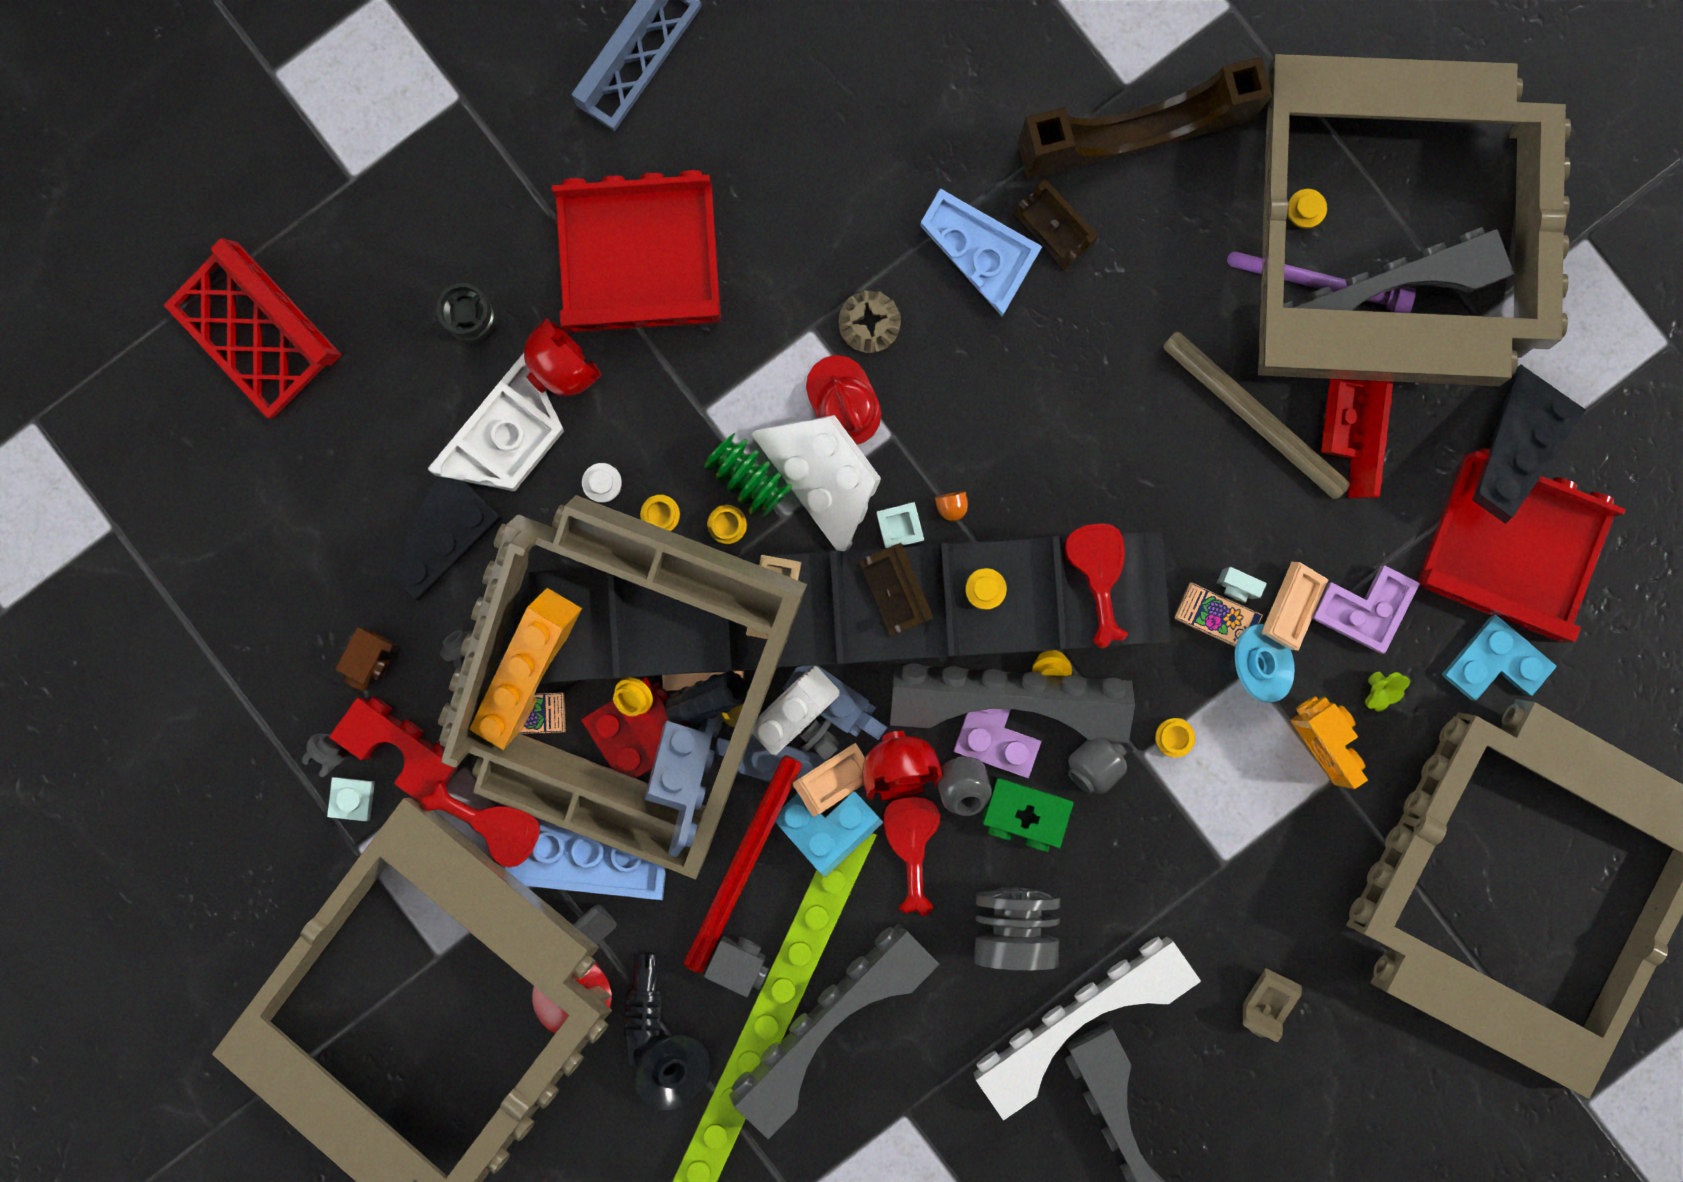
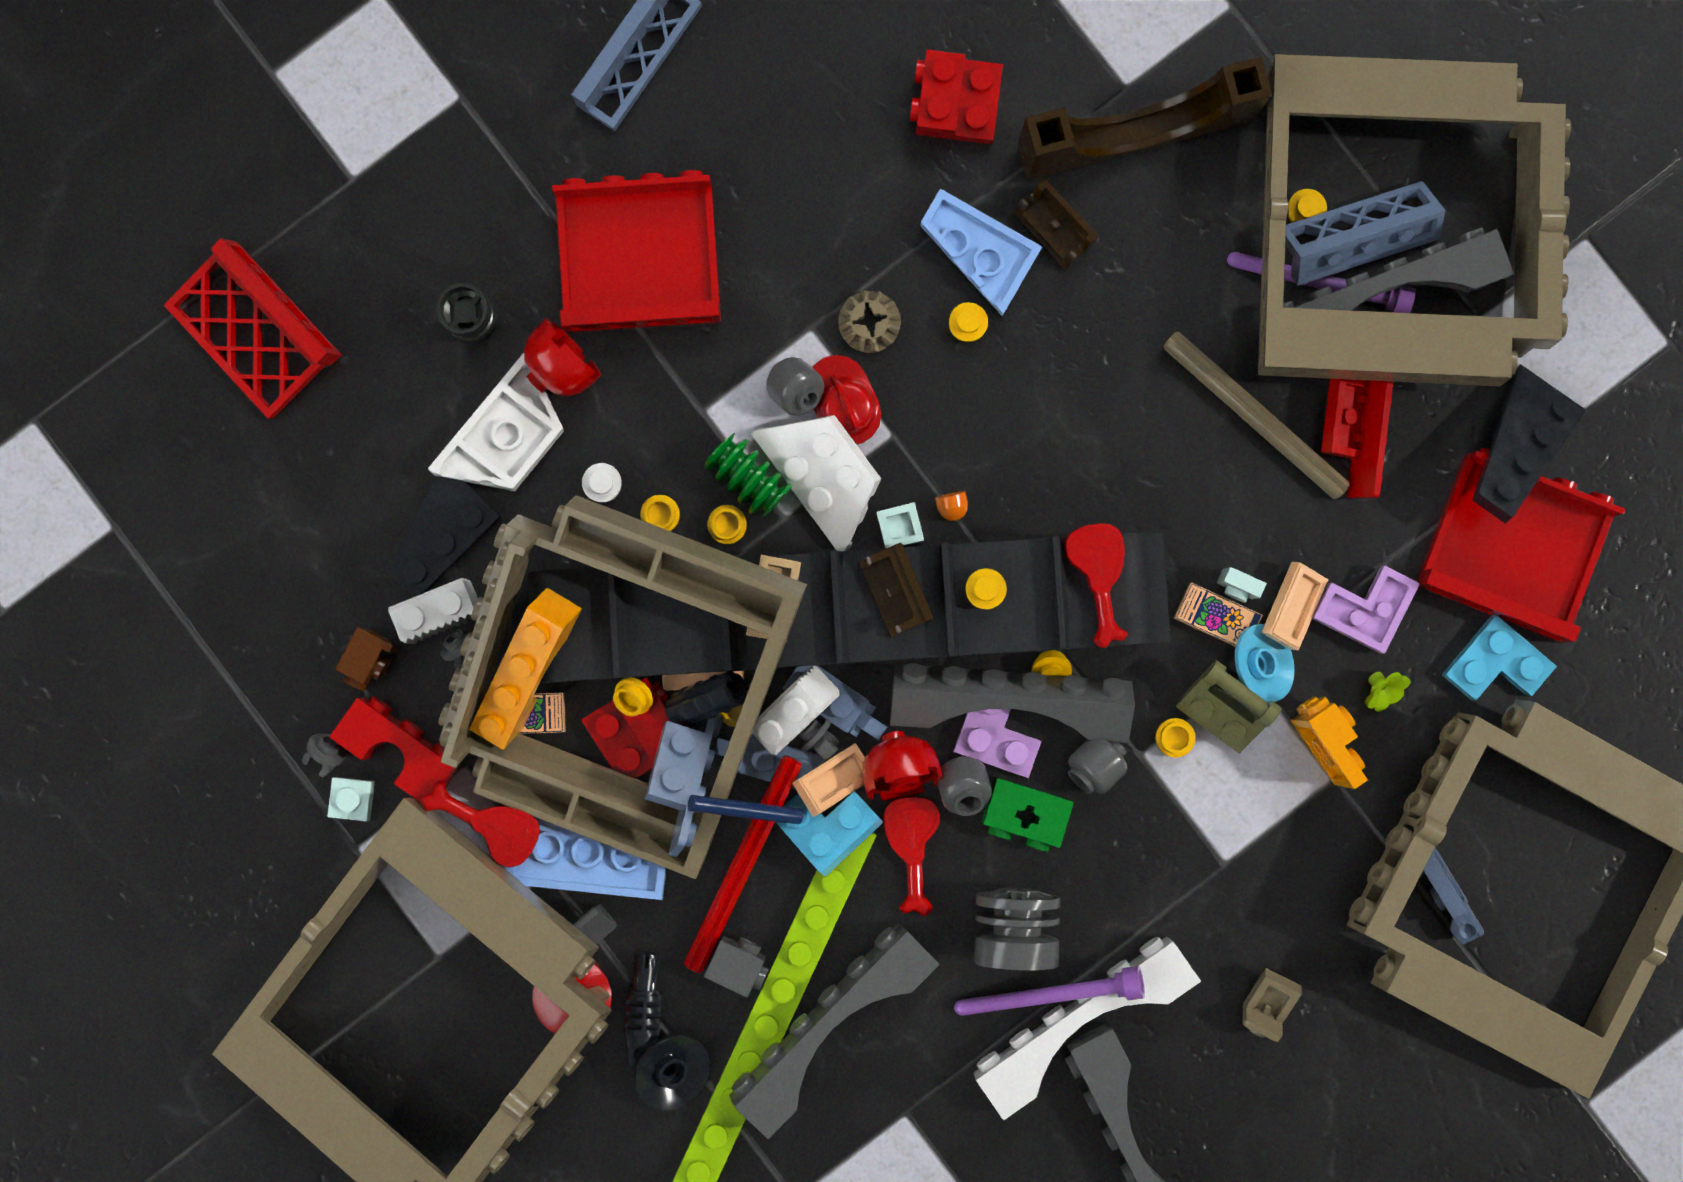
(434, 611): none -> white brick
(745, 809): none -> dark blue bar
(795, 386): none -> dark grey head
(956, 97): none -> red plate
(968, 322): none -> yellow plate
(1125, 984): none -> medium lavender piece
(1222, 713): none -> olive plate
(1369, 237): none -> sand blue fence
(1450, 896): none -> sand blue hinge

